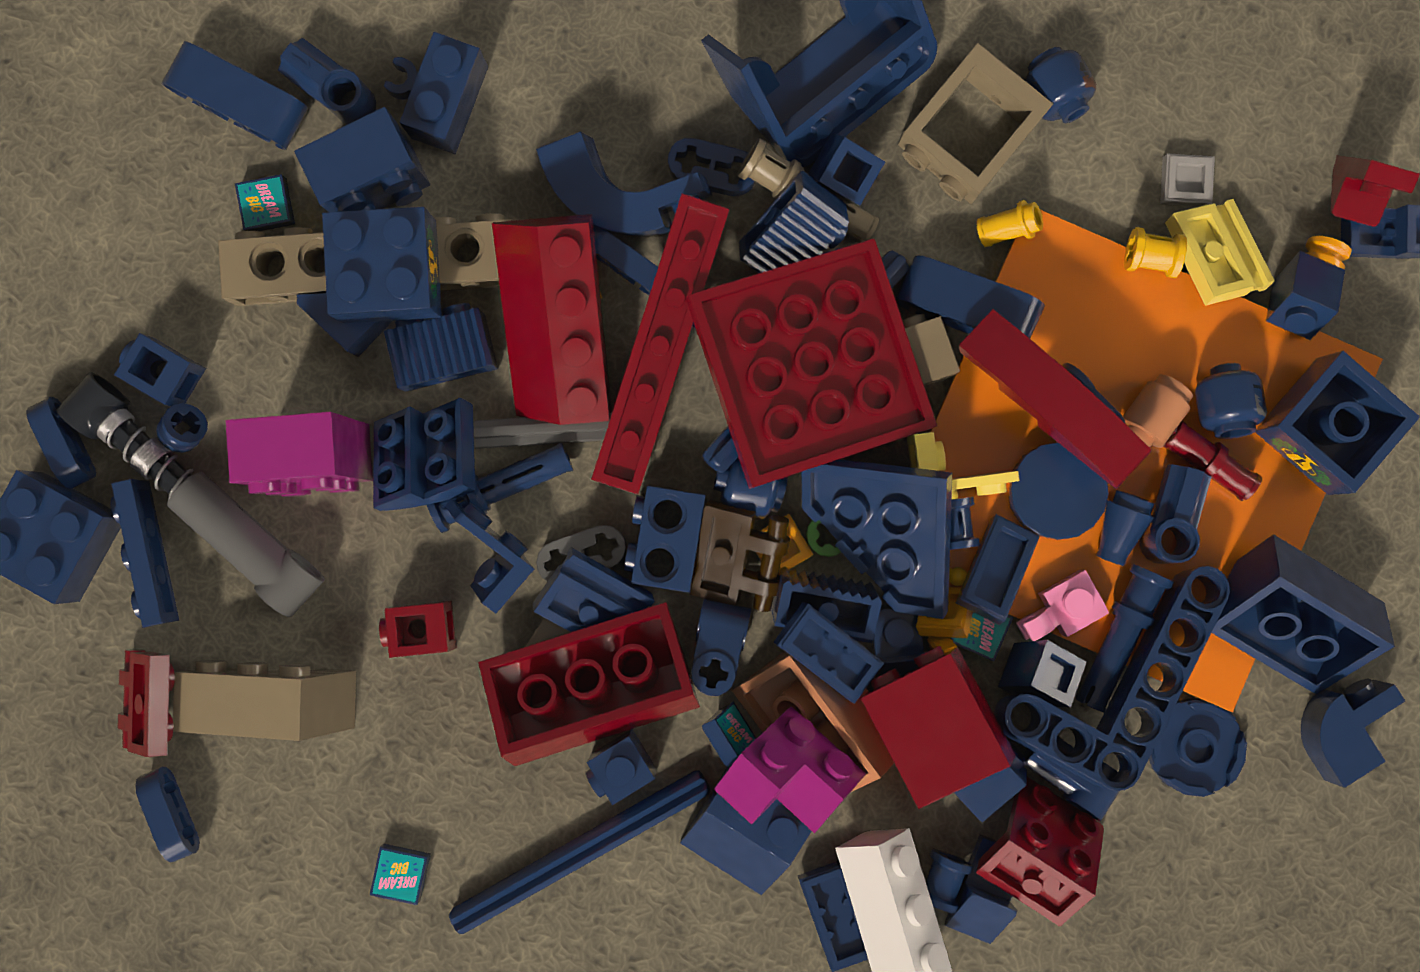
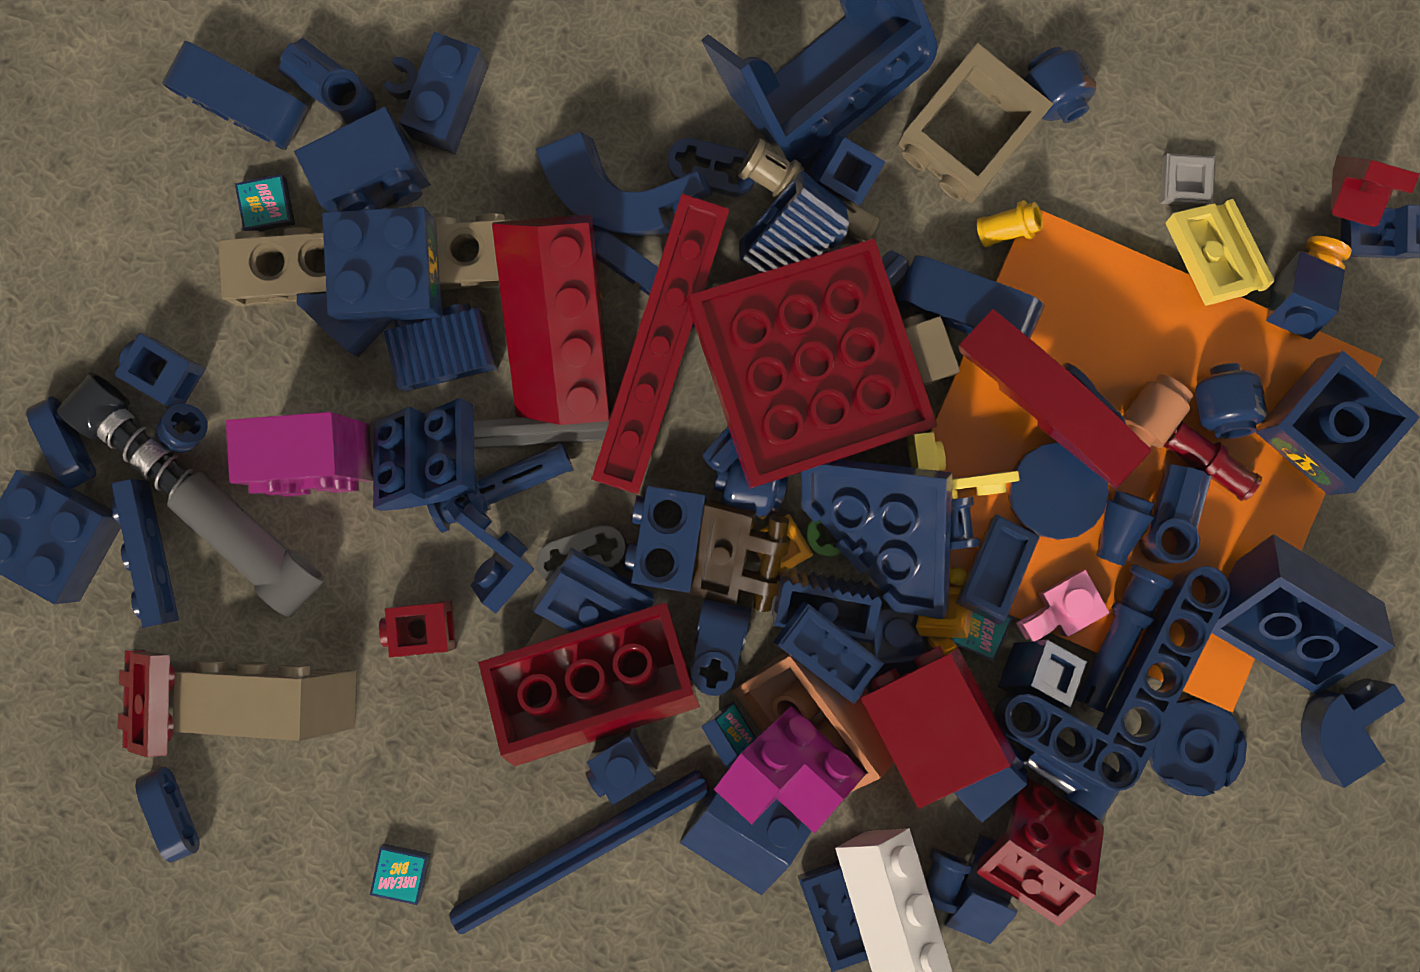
(1155, 252): yellow bush -> none

